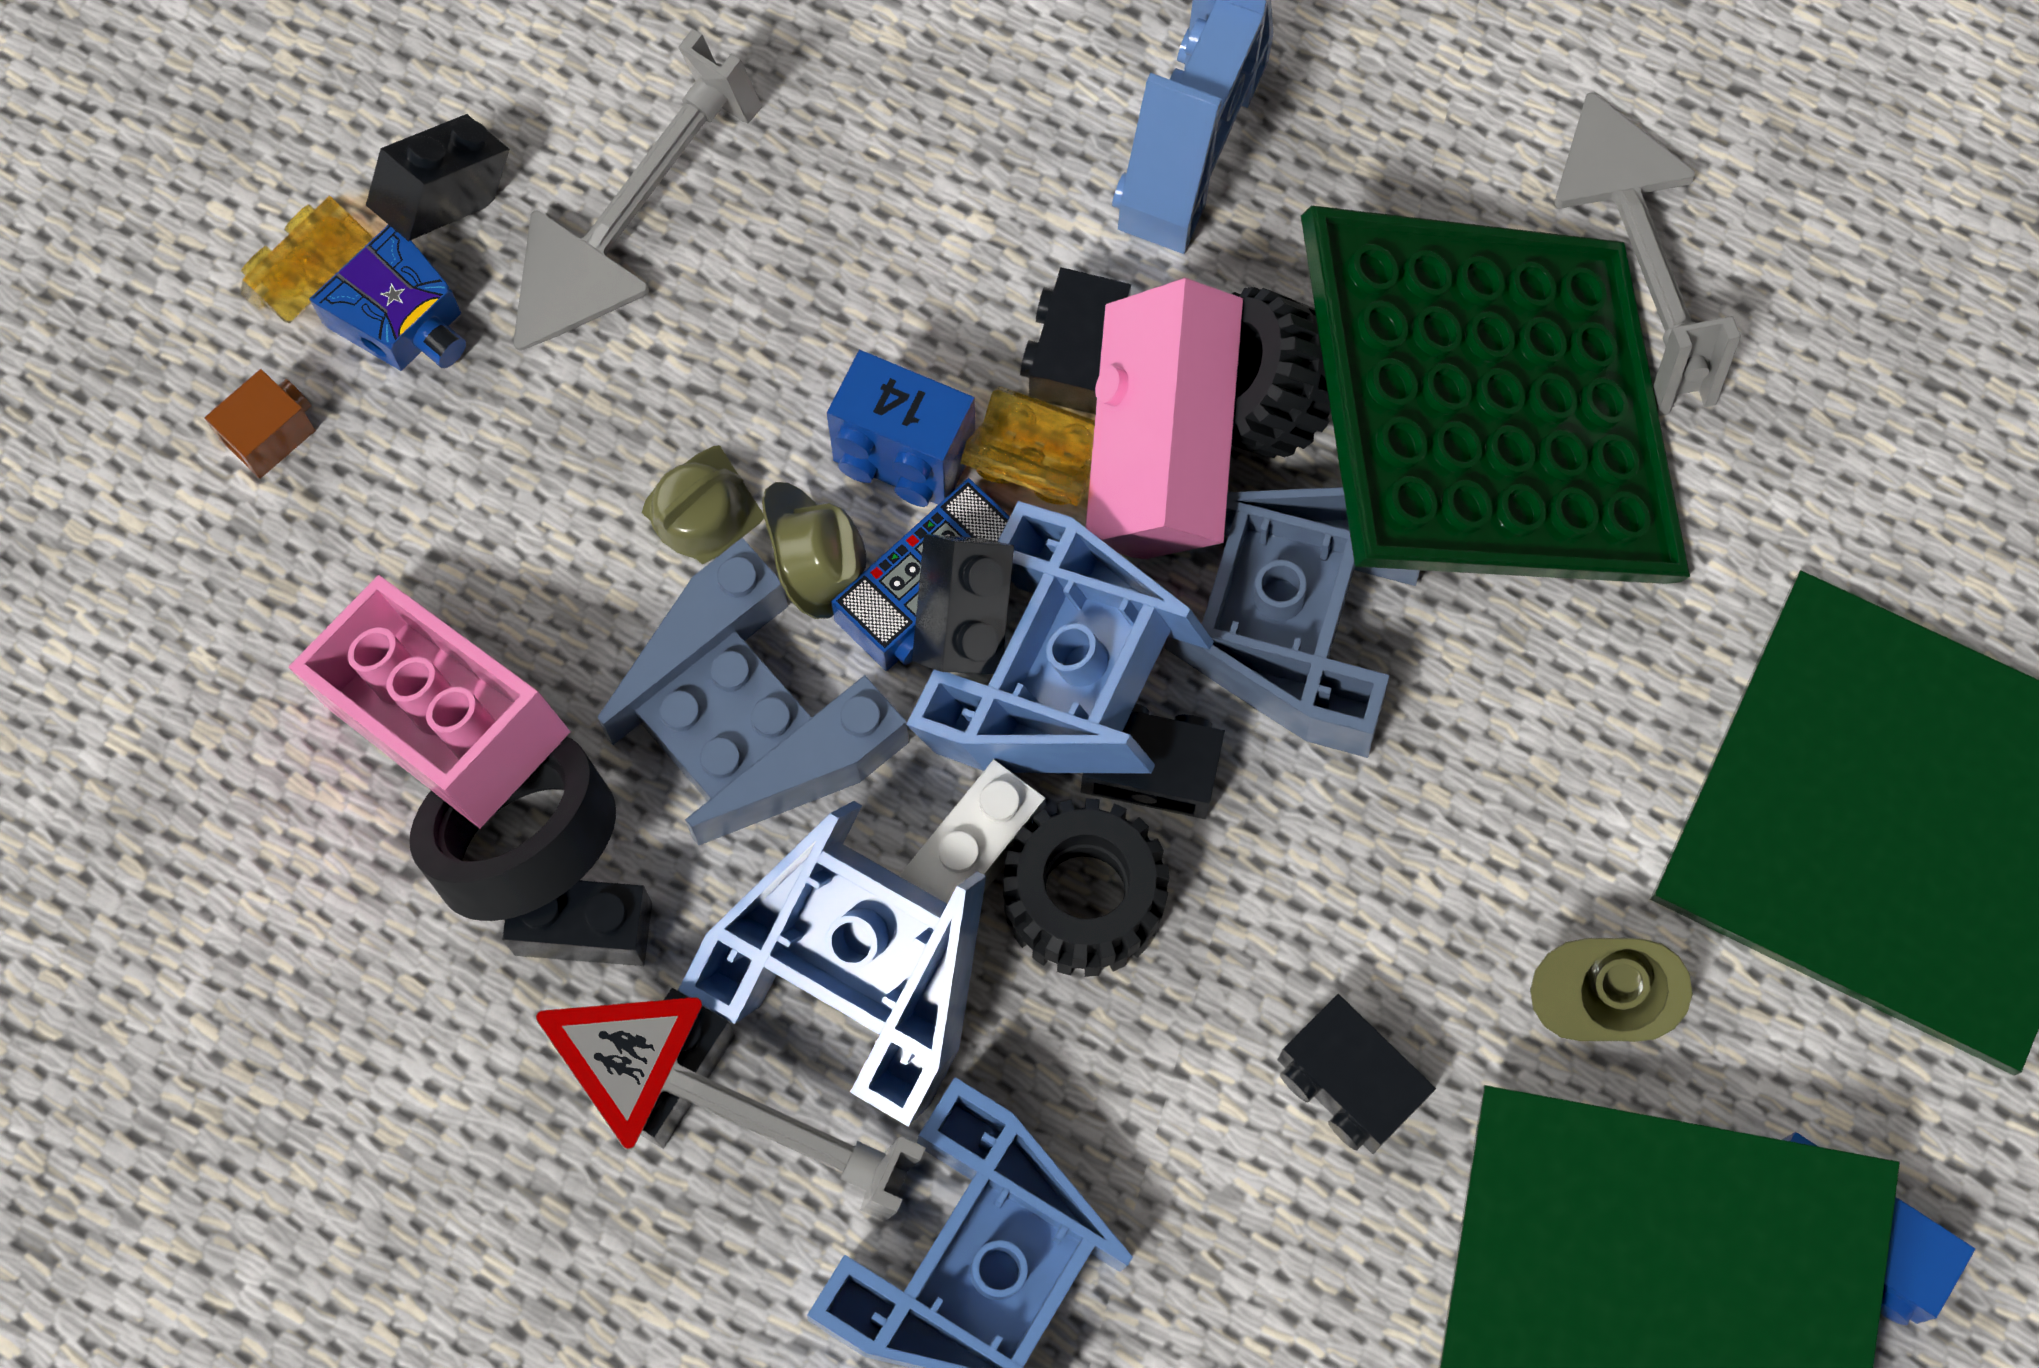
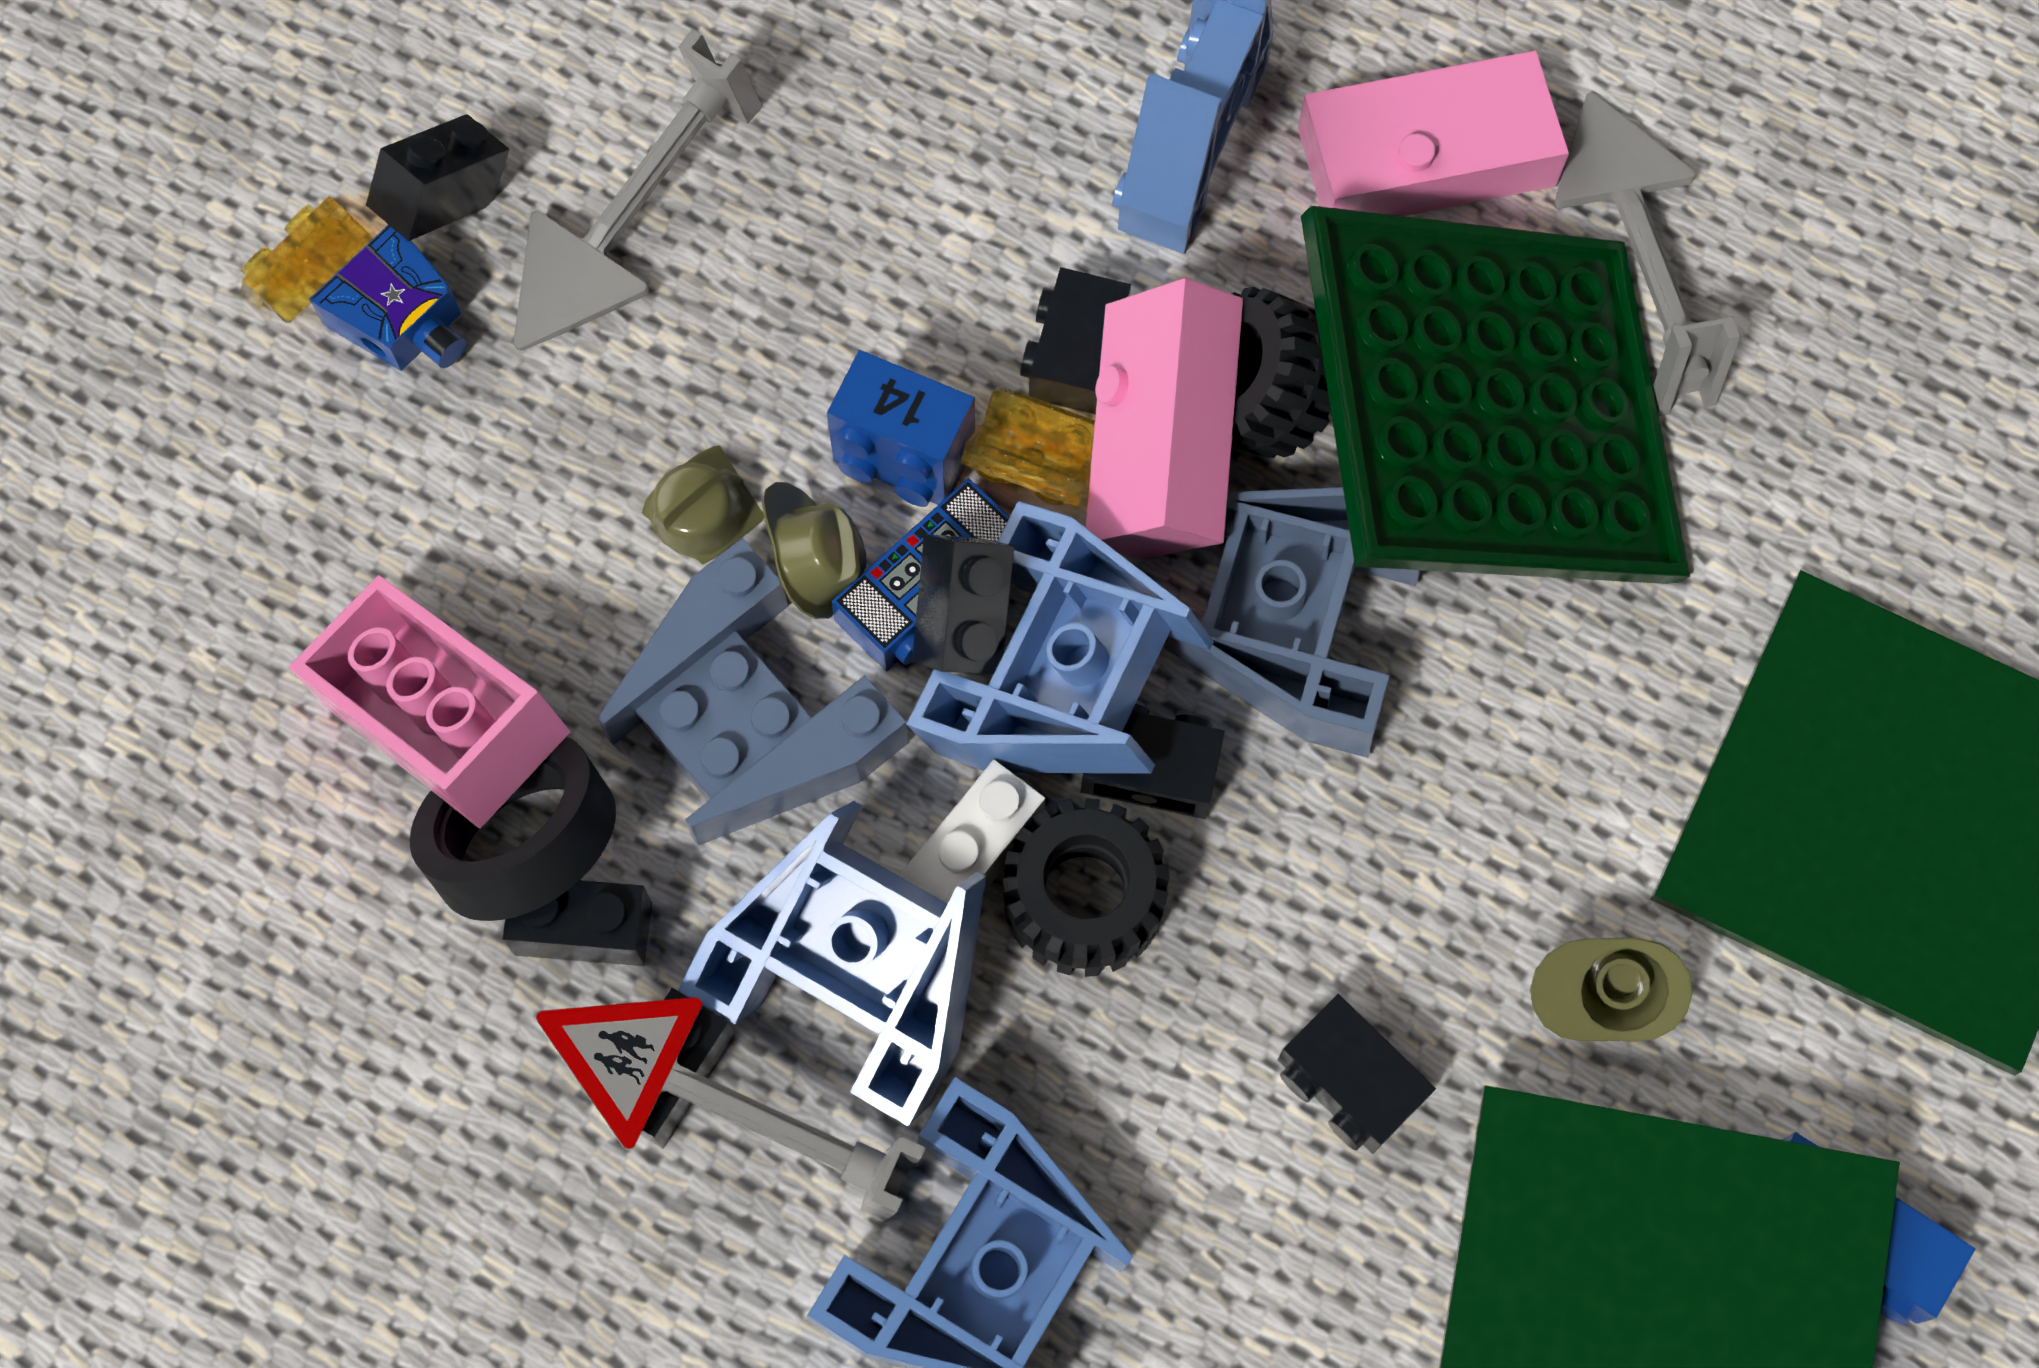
(262, 422): dark orange brick -> none
(1434, 137): none -> bright pink brick

